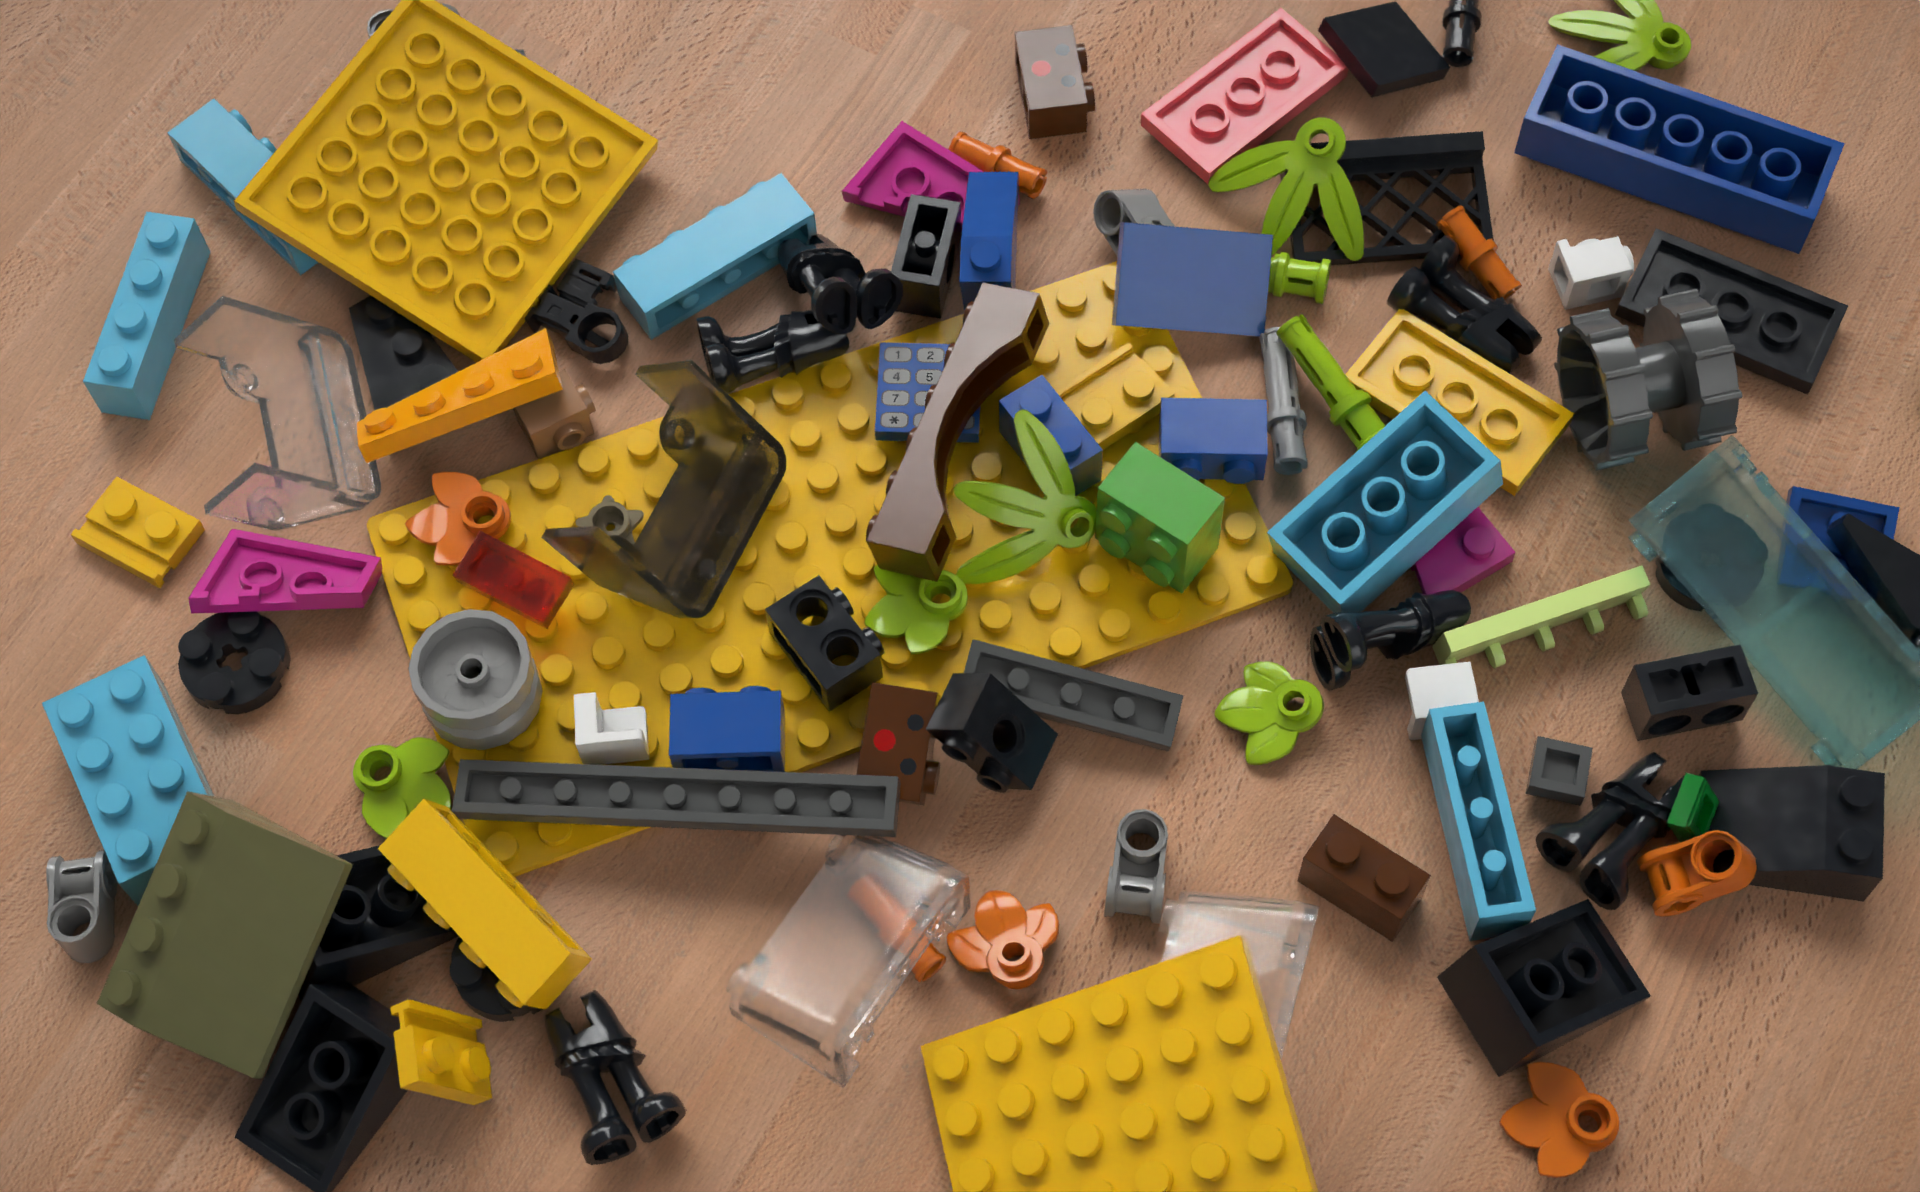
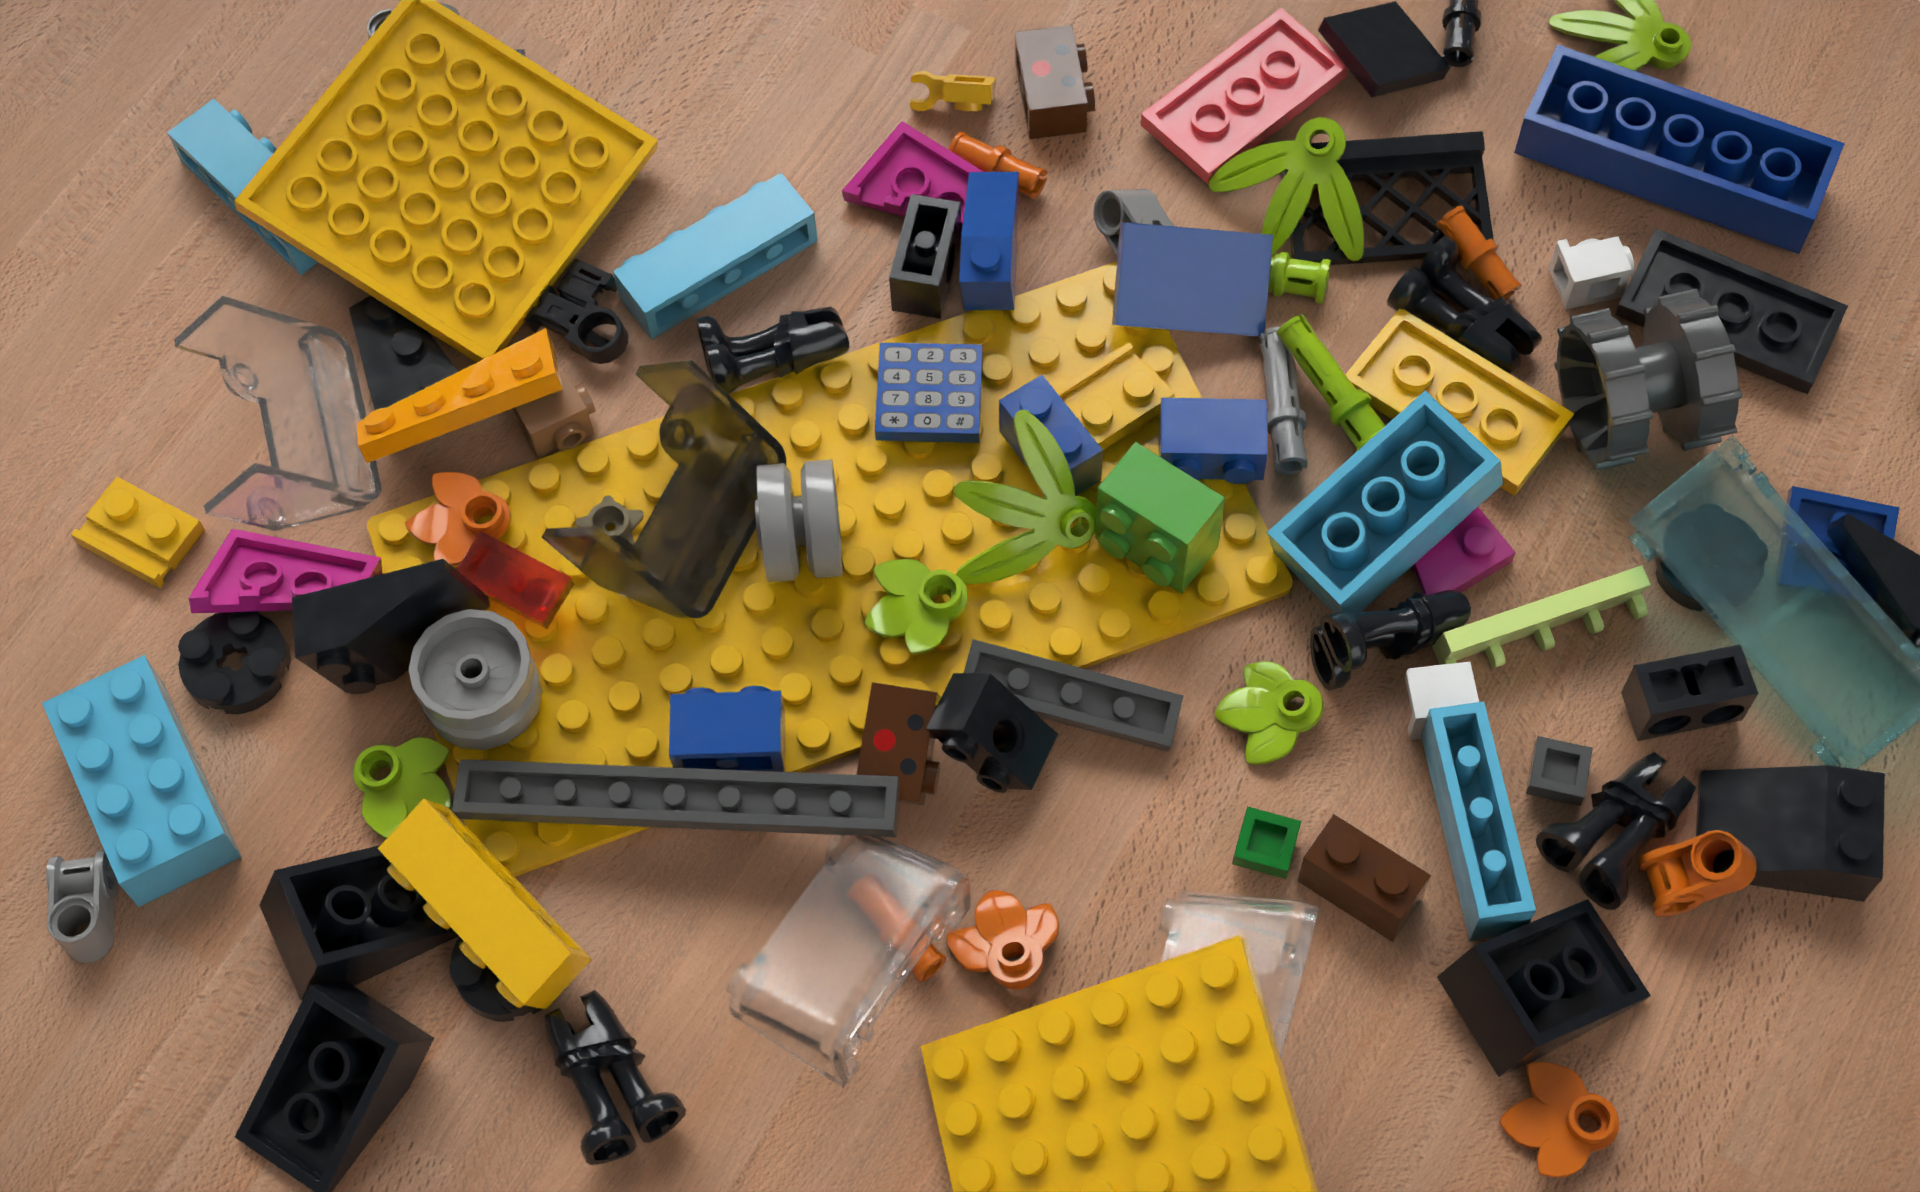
(147, 316): medium azure brick -> none
(224, 933): olive slope -> none
(368, 627): none -> black slope
(441, 1053): yellow plate -> none
(610, 733): white panel -> none
(793, 521): none -> light grey wheel
(816, 646): black brick -> none
(839, 284): black piece -> none
(965, 91): none -> yellow plate
(995, 343): arch -> none
(1137, 876): light grey piece -> none
(1266, 842): none -> green plate
(1692, 808): green tile -> none

